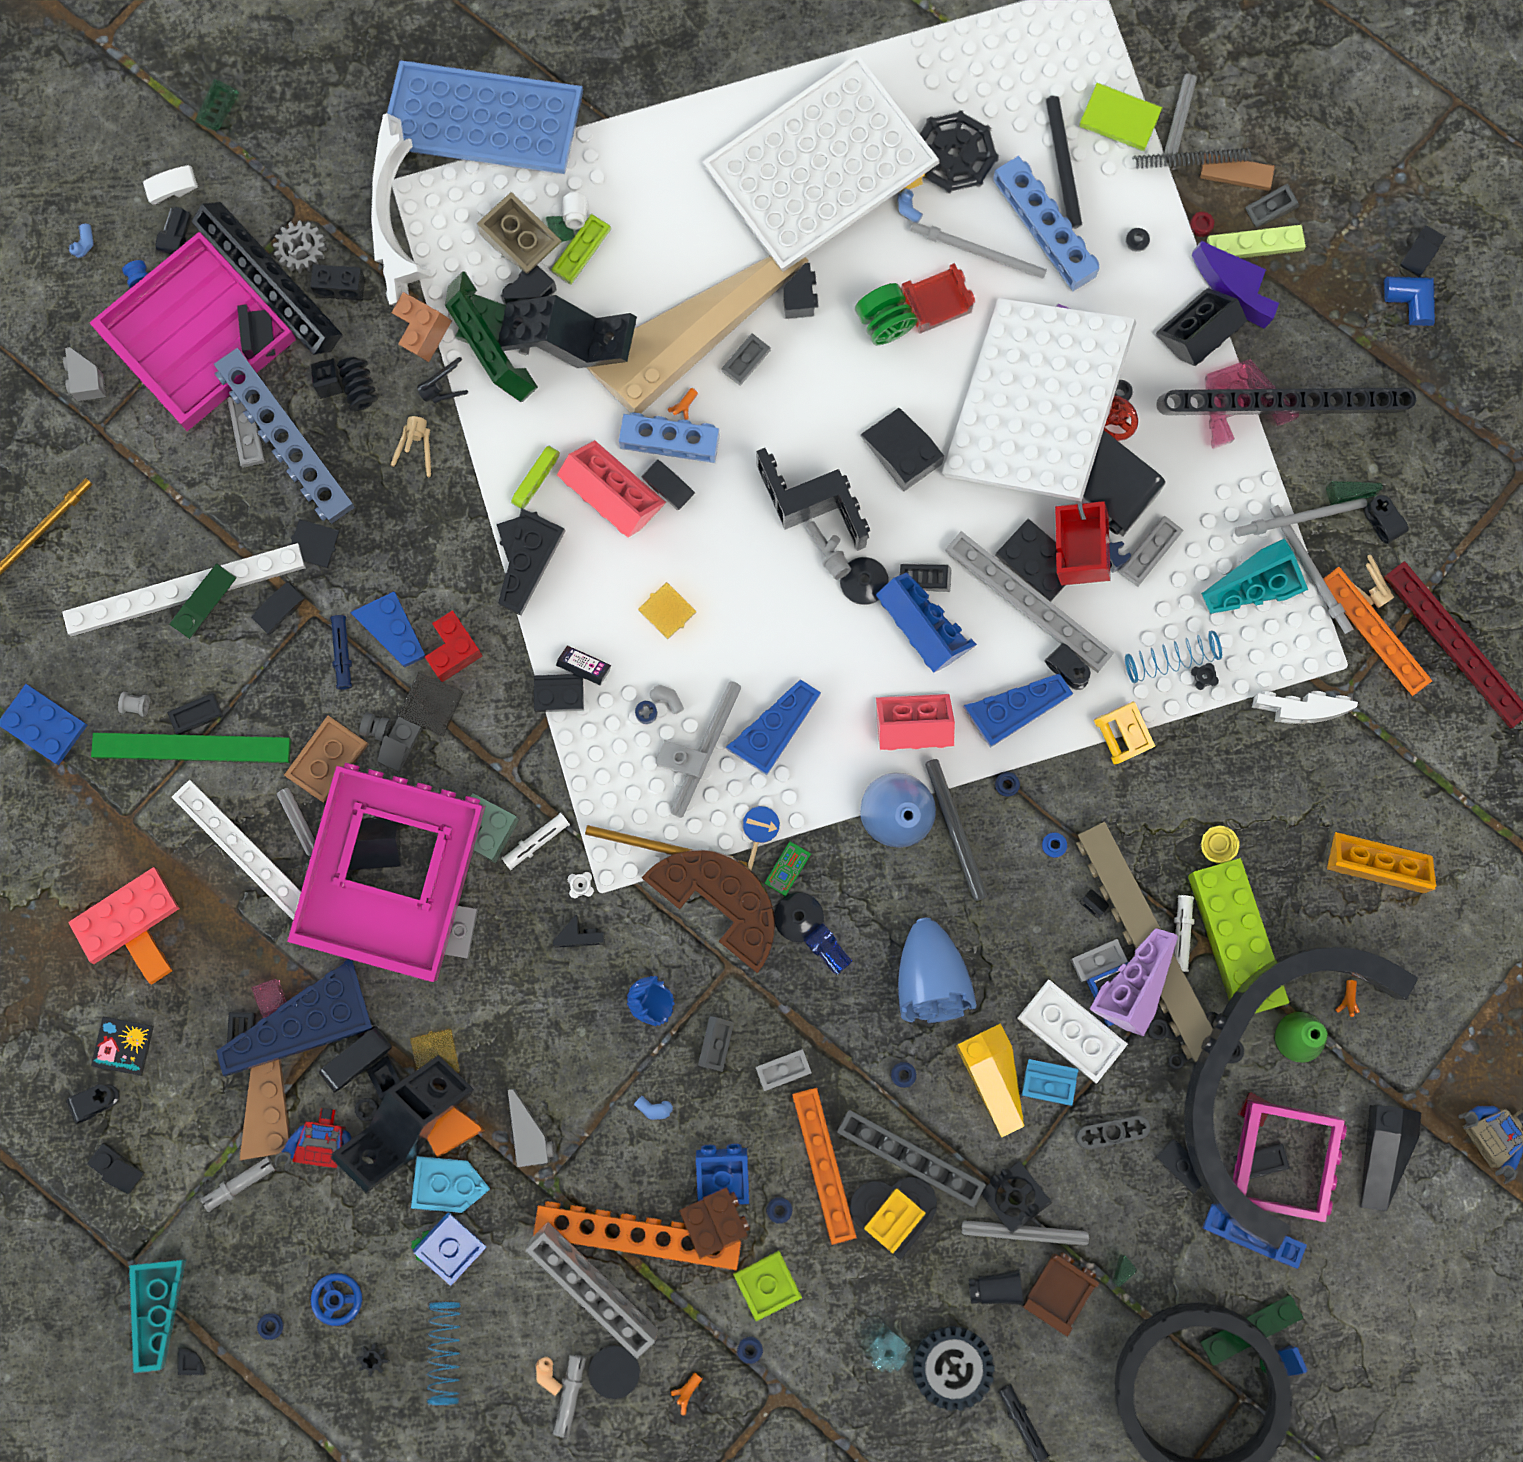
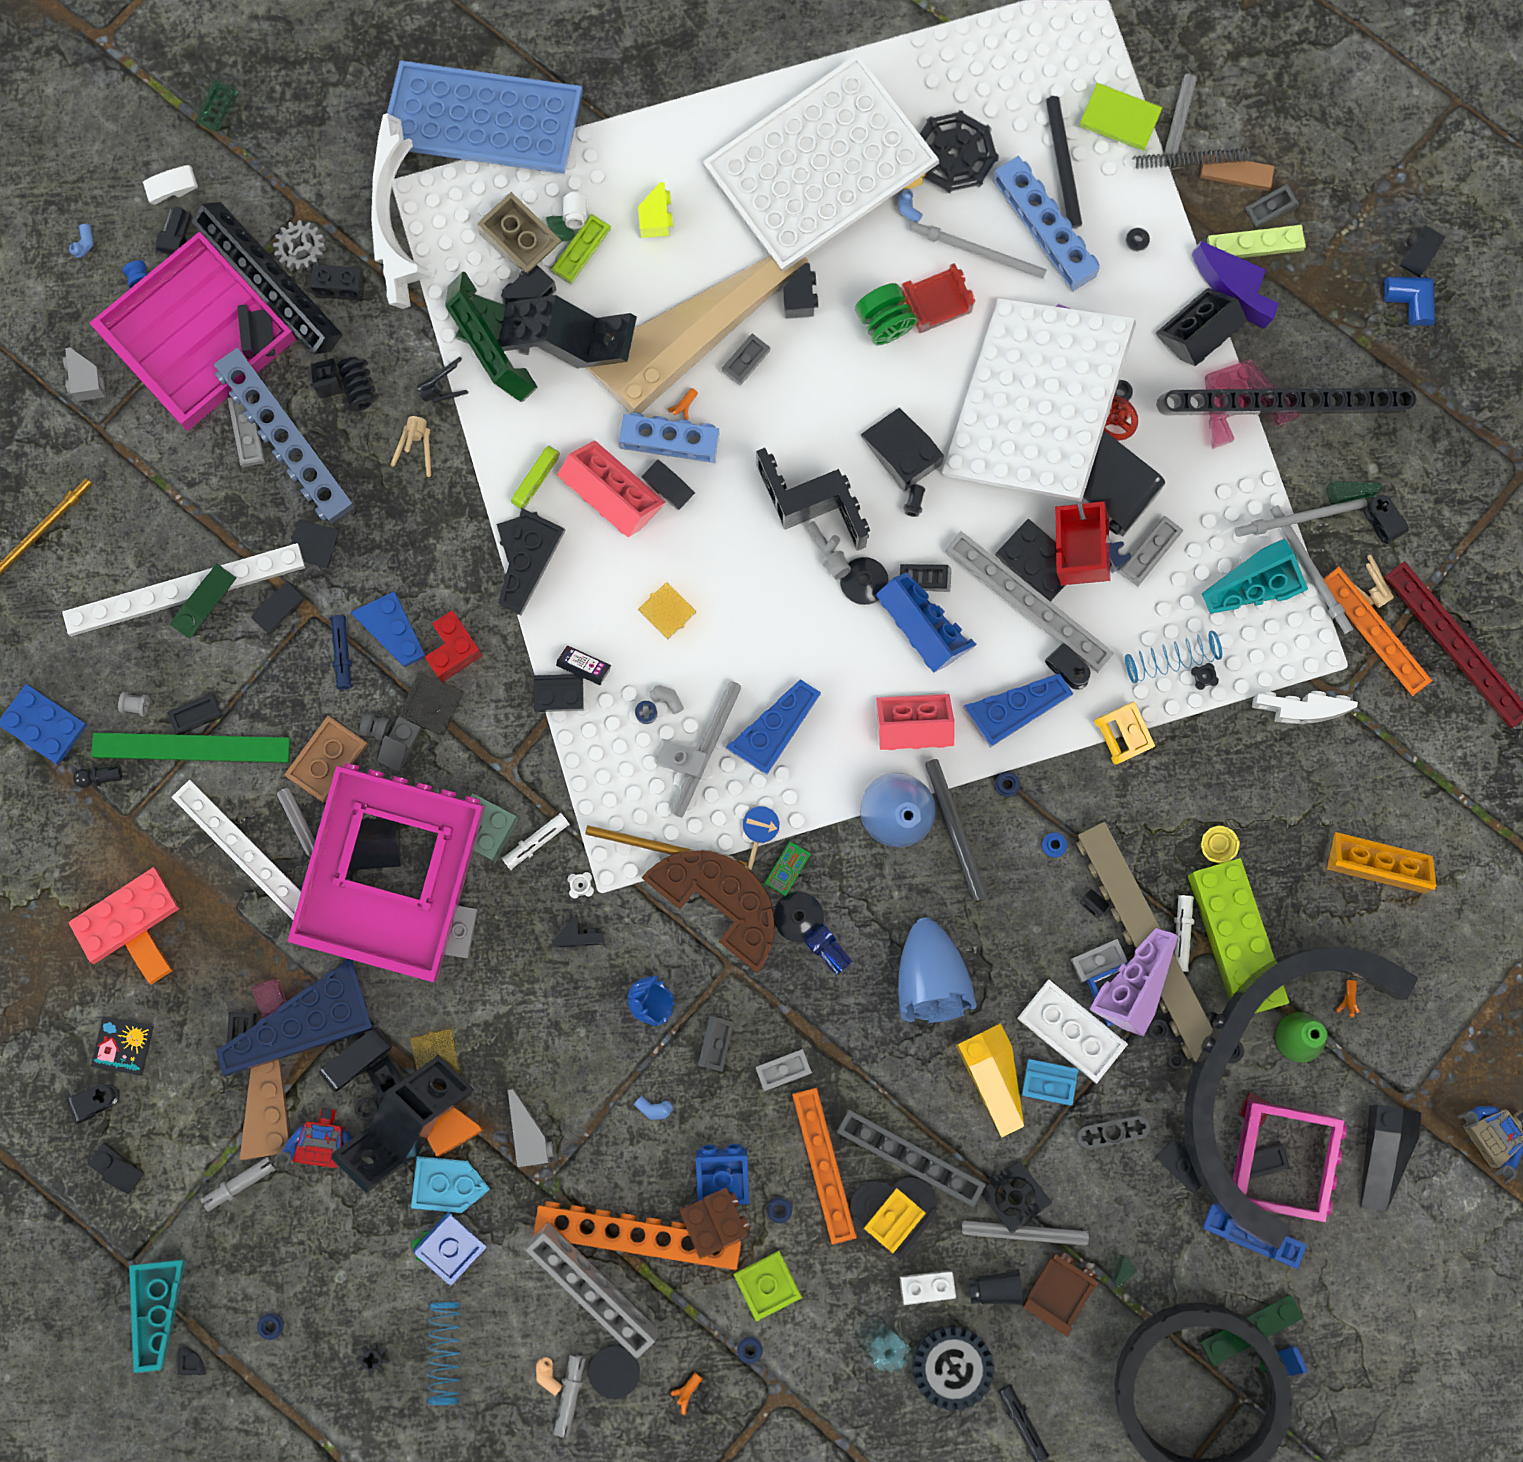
(83, 778): none -> black pin
(326, 1282): blue piece -> none
(425, 326): nougat brick -> none
(653, 213): none -> neon yellow slope
(911, 1074): dark blue plate -> none
(914, 501): none -> black pin
(927, 1287): none -> white brick
(1202, 224): dark red tile -> none

